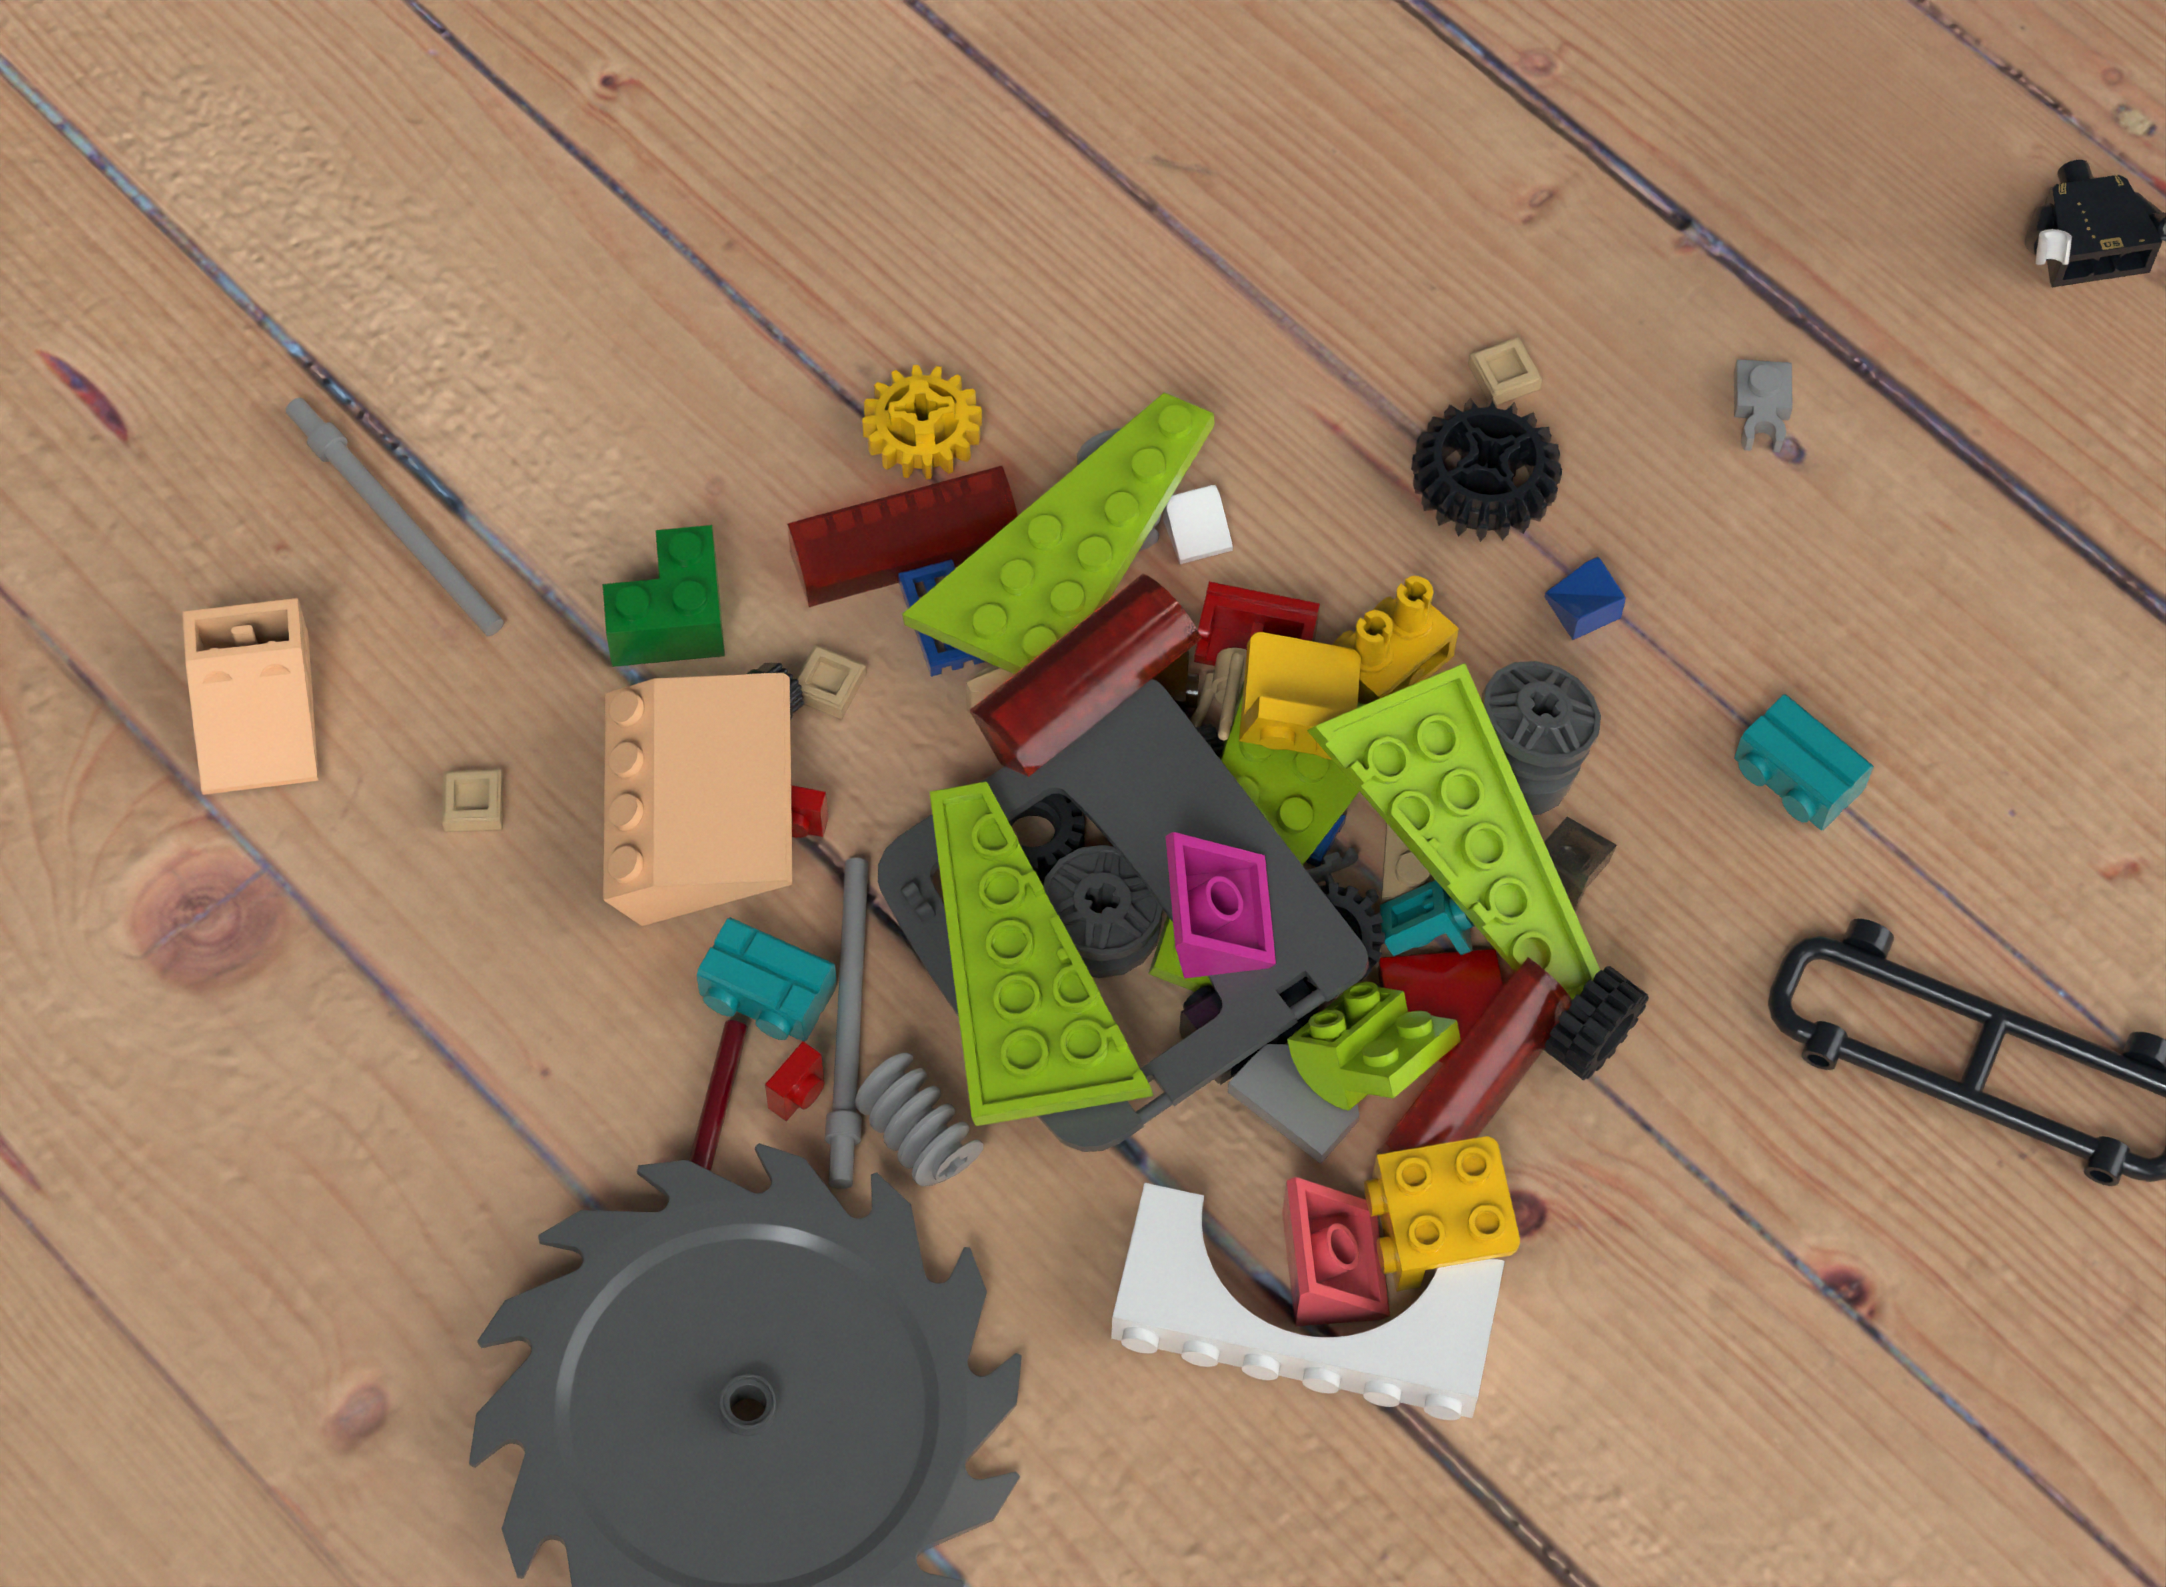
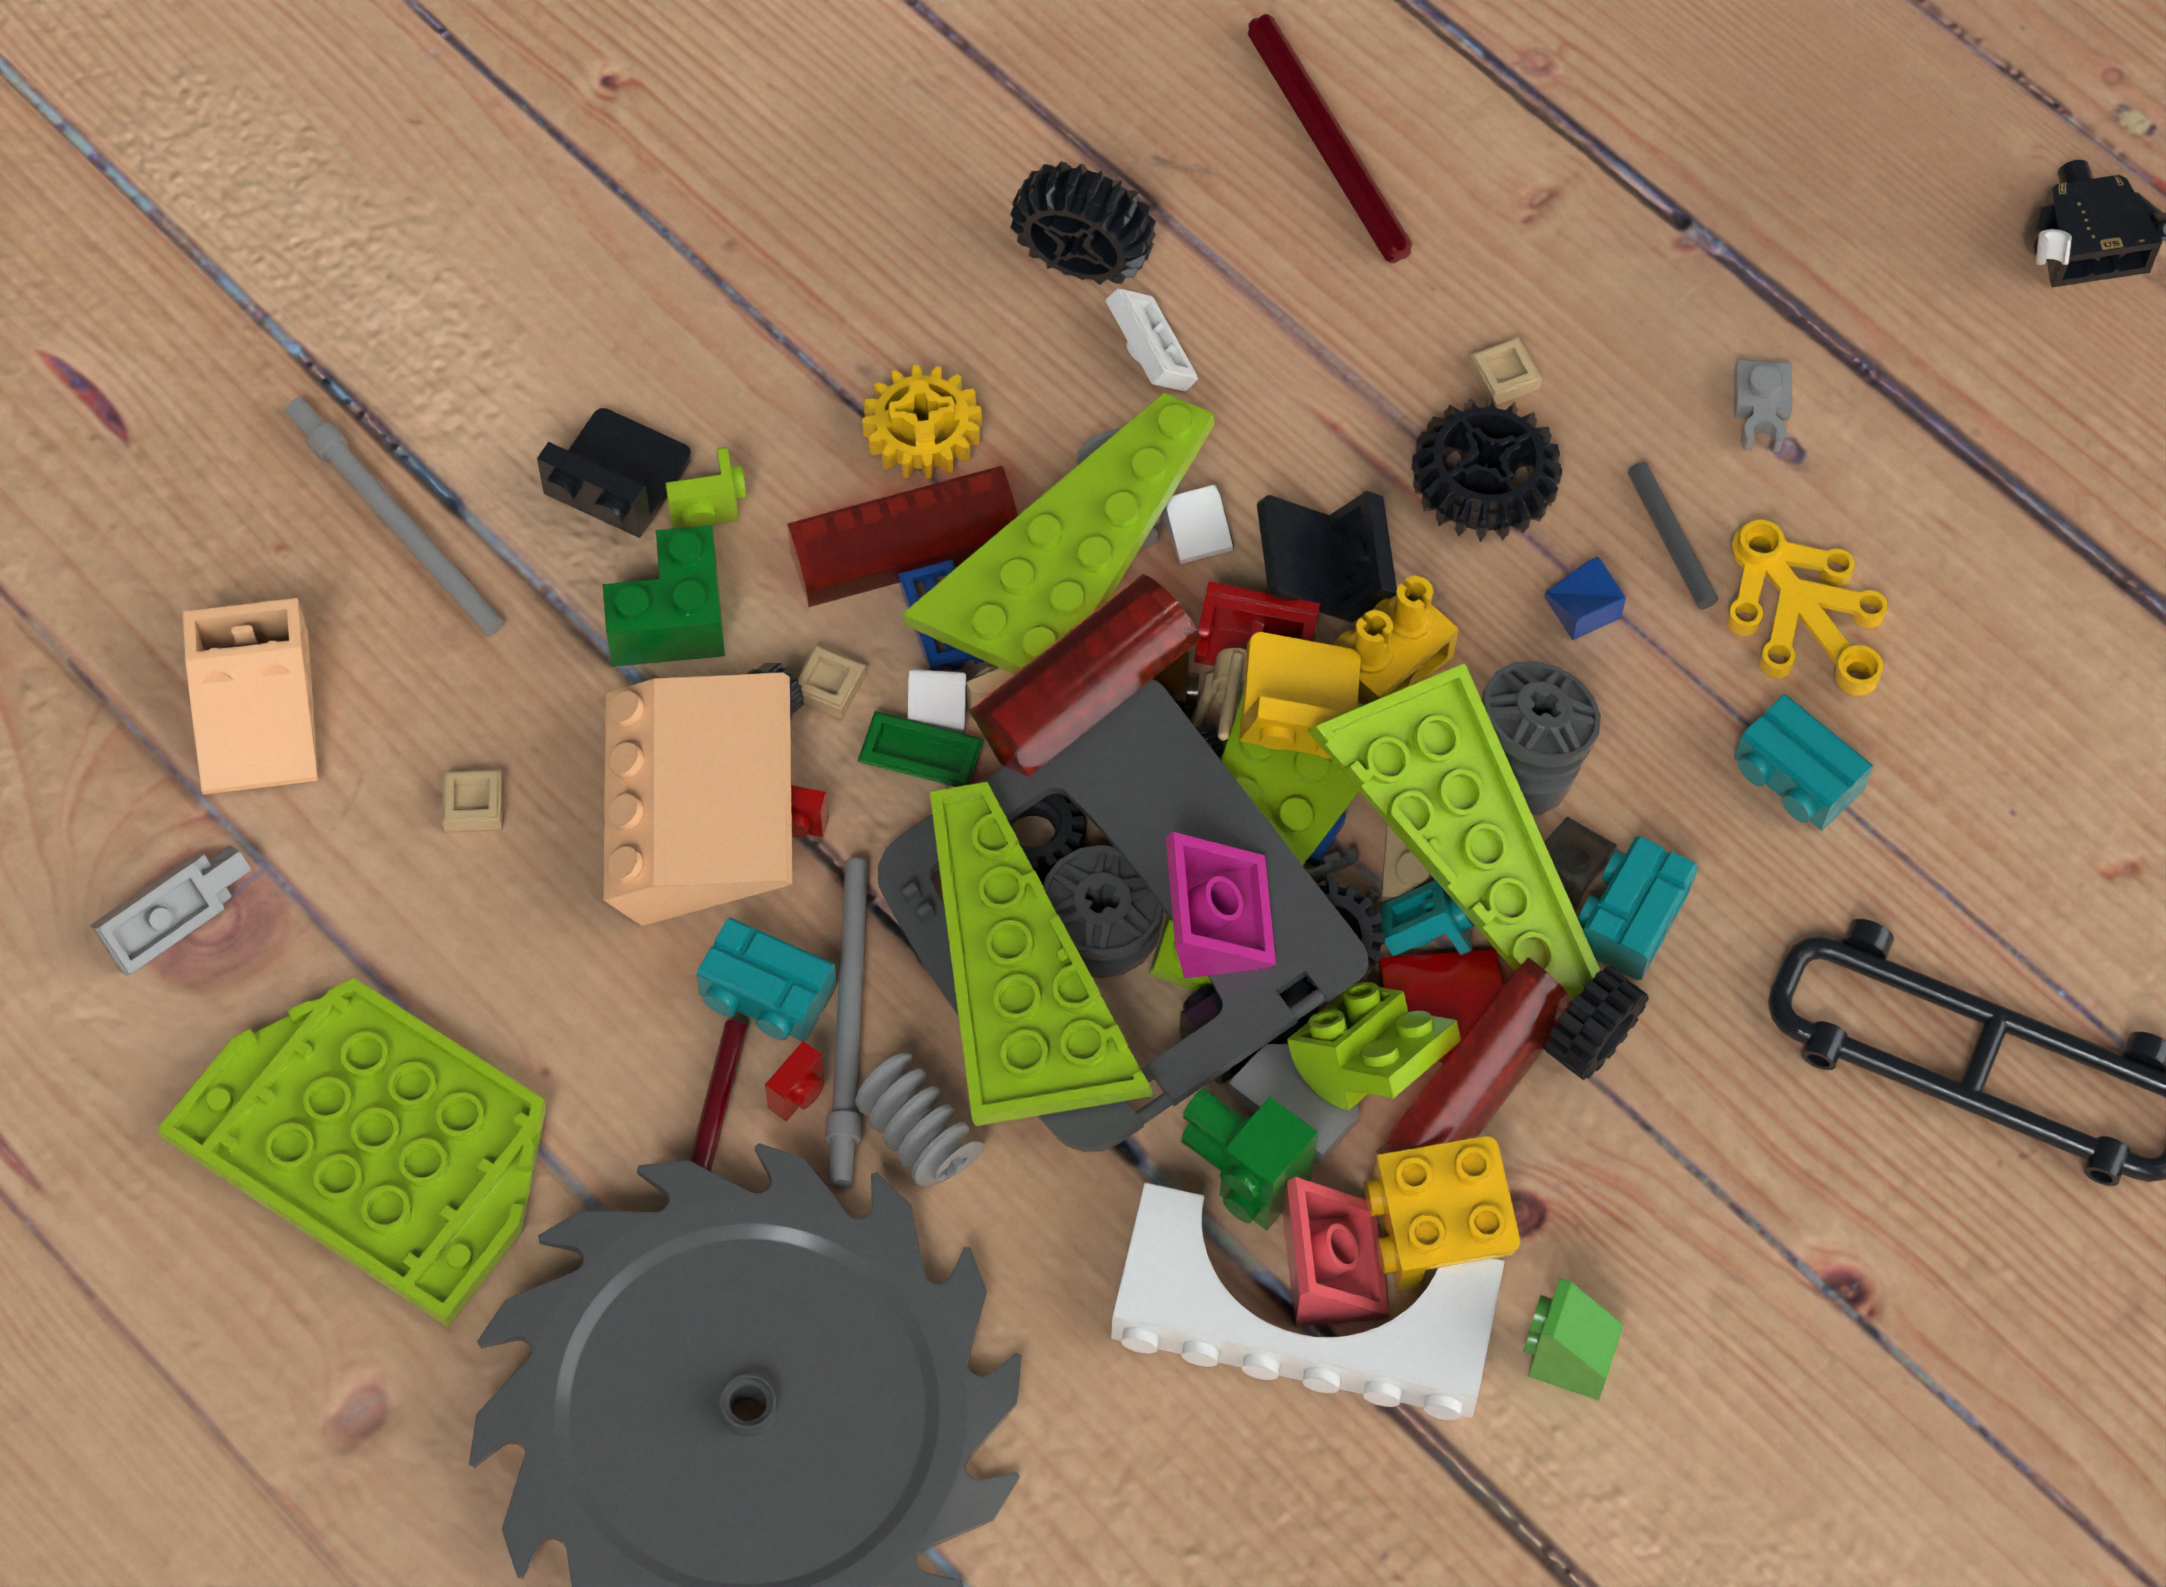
(169, 908): none -> light grey hinge
(371, 1141): none -> lime plate
(614, 470): none -> black bracket
(708, 498): none -> lime bracket
(920, 750): none -> green tile
(938, 698): none -> white slope
(1083, 223): none -> black gear
(1151, 340): none -> white plate
(1251, 1153): none -> green brick
(1328, 558): none -> black bracket
(1330, 139): none -> dark red axle
(1572, 1341): none -> bright green slope
(1637, 906): none -> teal brick
(1672, 535): none -> dark grey bar
(1804, 601): none -> yellow plant

